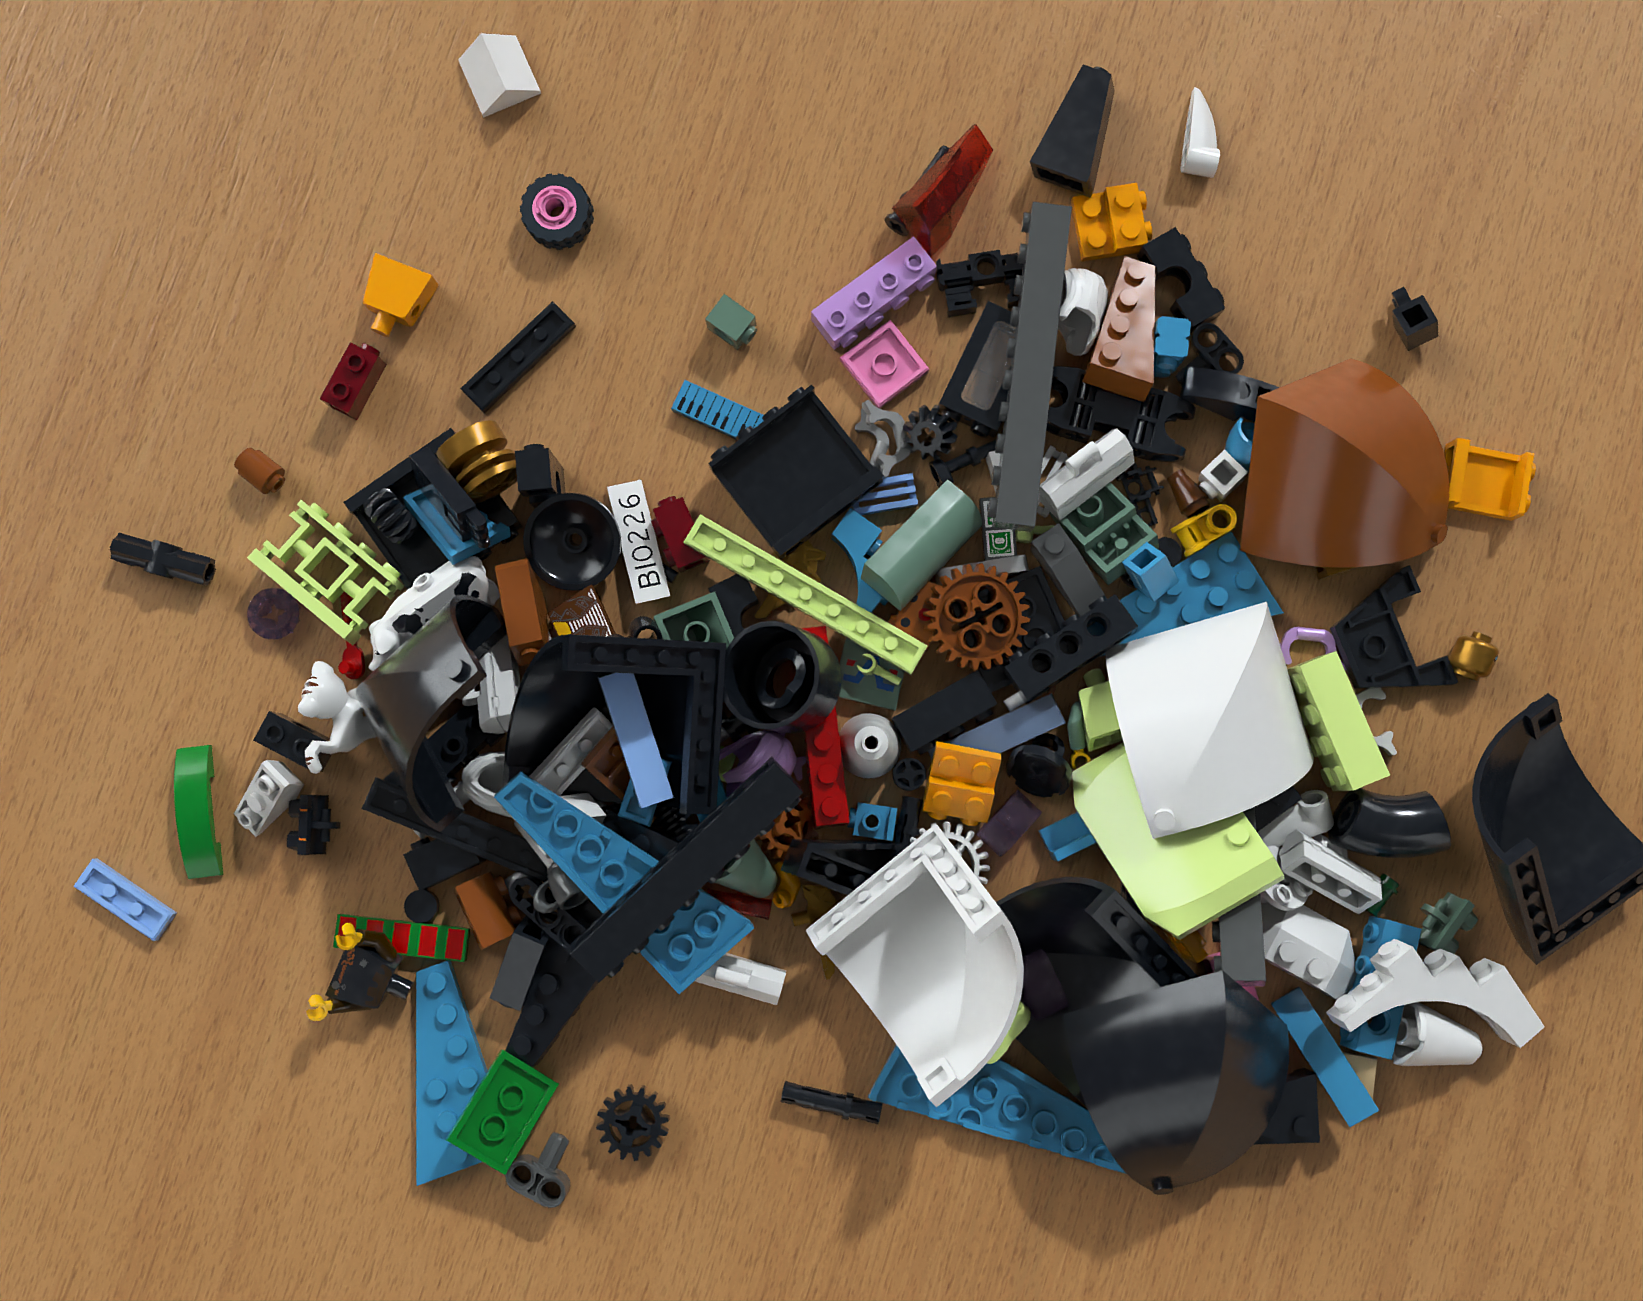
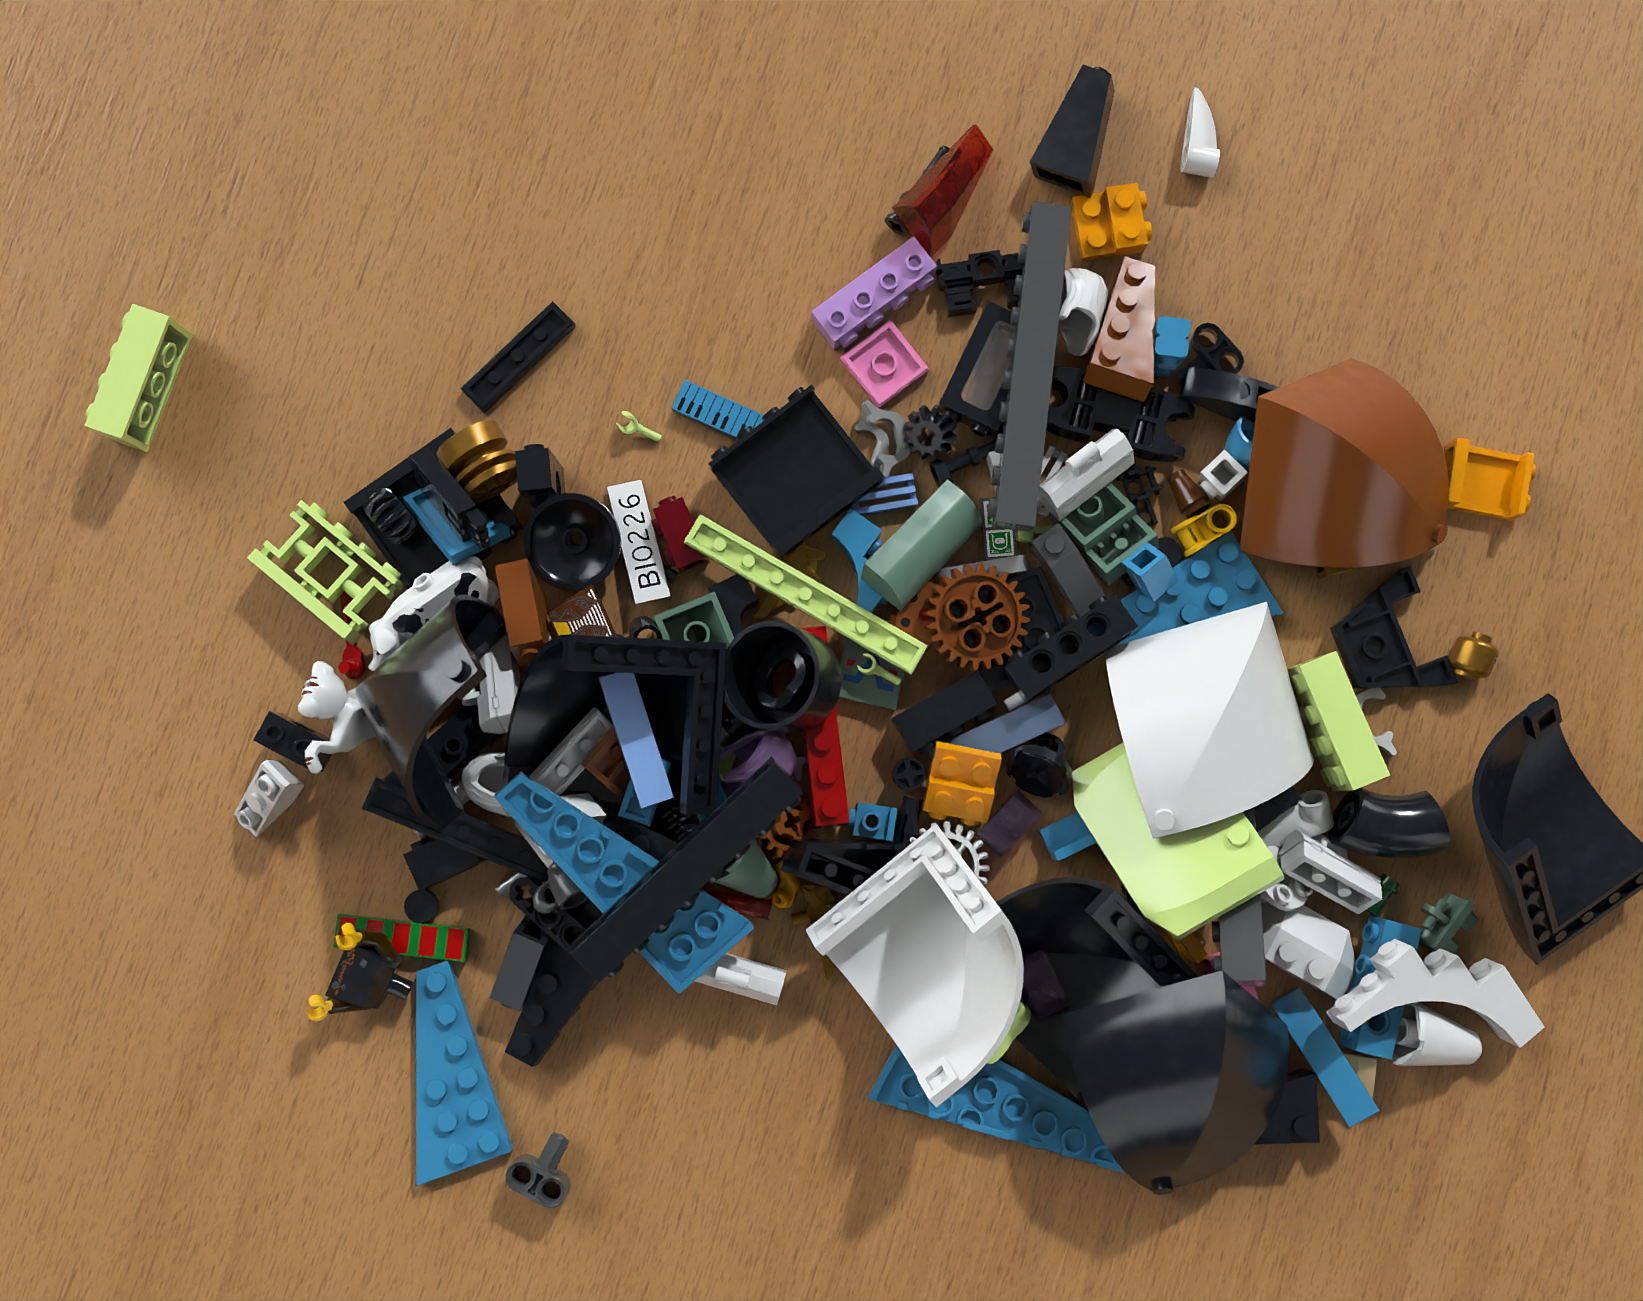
(125, 899): light blue tile -> none
(138, 378): none -> yellowish green brick
(162, 559): black piece -> none
(195, 812): green slope -> none
(260, 471): dark orange brick -> none
(262, 605): gear -> none
(313, 824): black hips -> none
(354, 380): dark red brick -> none
(396, 293): light orange torso -> none
(486, 909): dark orange brick -> none
(498, 72): white slope -> none
(502, 1112): green plate -> none
(545, 196): black wheel -> none
(634, 426): none -> yellowish green hand
(646, 1126): black gear -> none
(731, 322): sand green brick -> none
(831, 1102): black pin -> none
(865, 761): white cone -> none
(1092, 717): yellowish green torso -> none
(1173, 257): black arch -> none
(1308, 634): lavender helmet -> none
(1413, 319): black brick -> none

